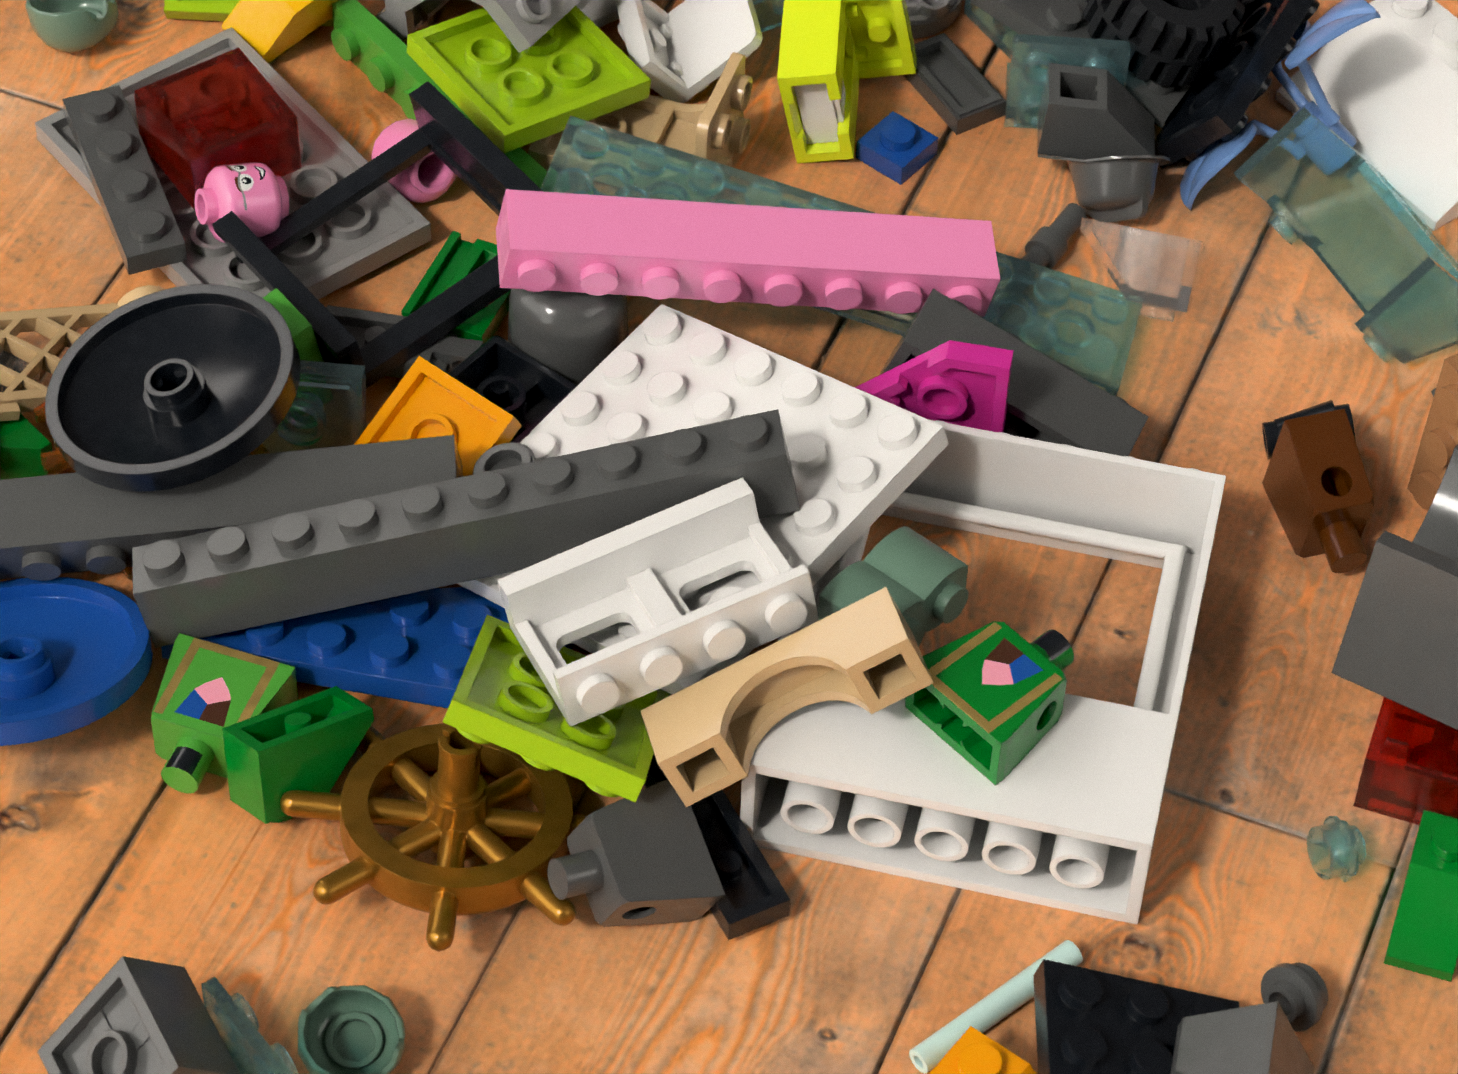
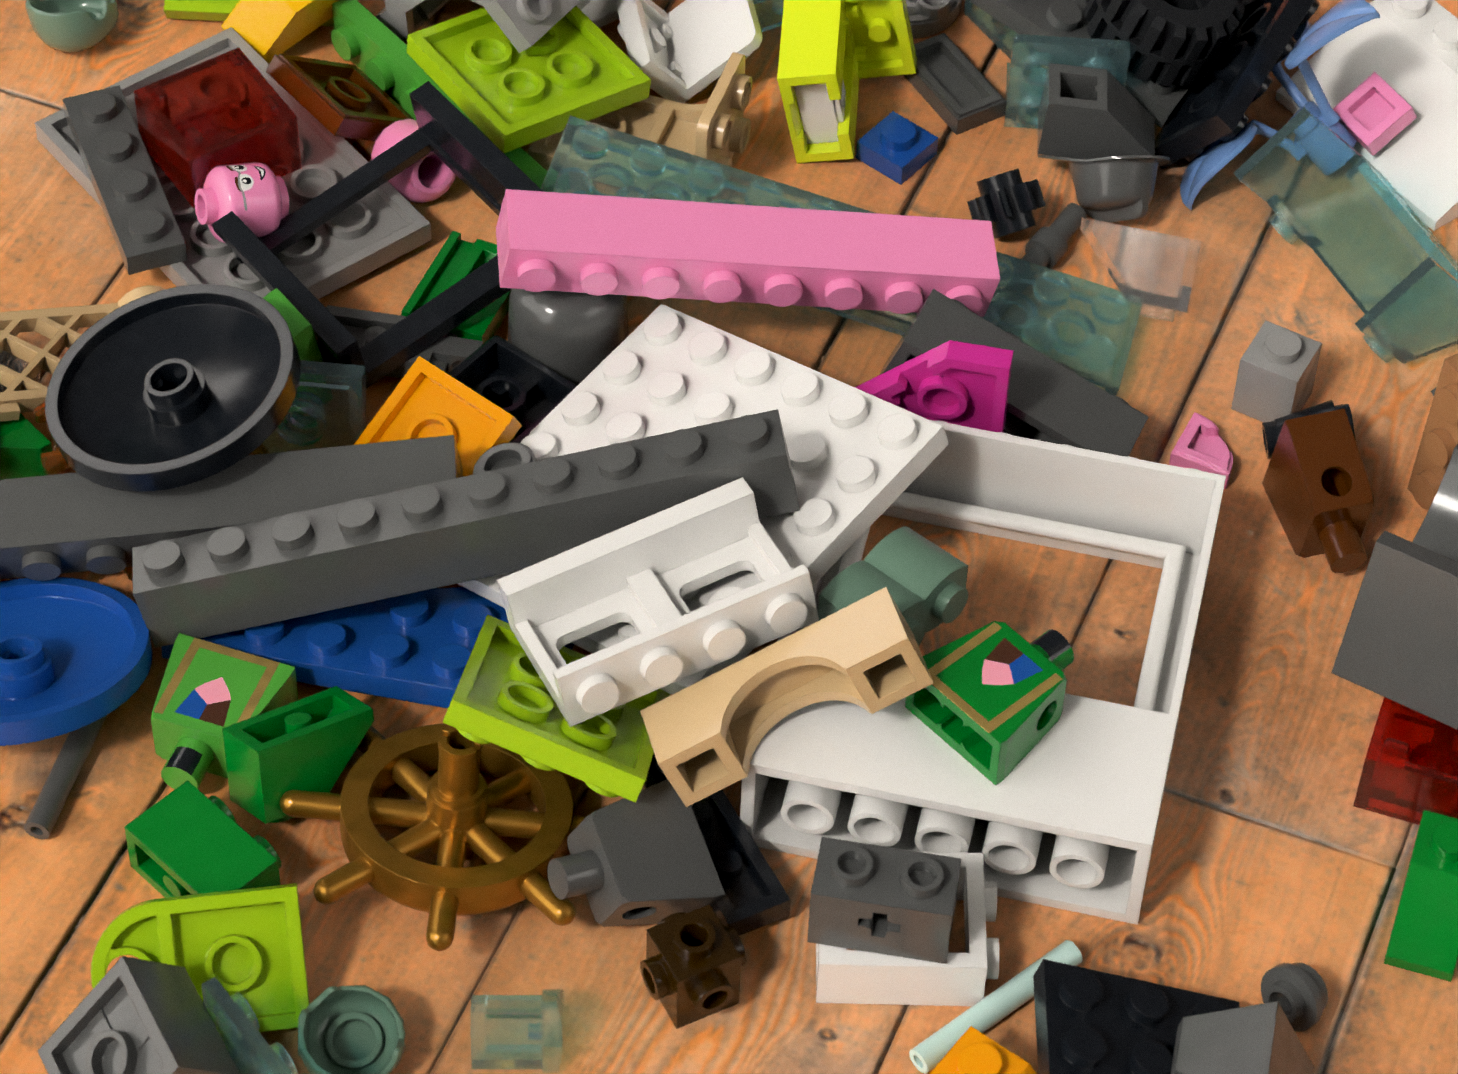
(61, 780): none -> dark grey piece
(197, 847): none -> green brick
(238, 936): none -> lime plate
(337, 96): none -> reddish brown plate
(517, 1031): none -> clear light blue tile
(693, 965): none -> dark brown brick
(883, 900): none -> dark grey brick
(893, 980): none -> white window
(1007, 202): none -> black gear
(1202, 448): none -> bright pink tile
(1276, 373): none -> light grey brick
(1336, 849): clear light blue plate -> none
(1374, 113): none -> bright pink plate

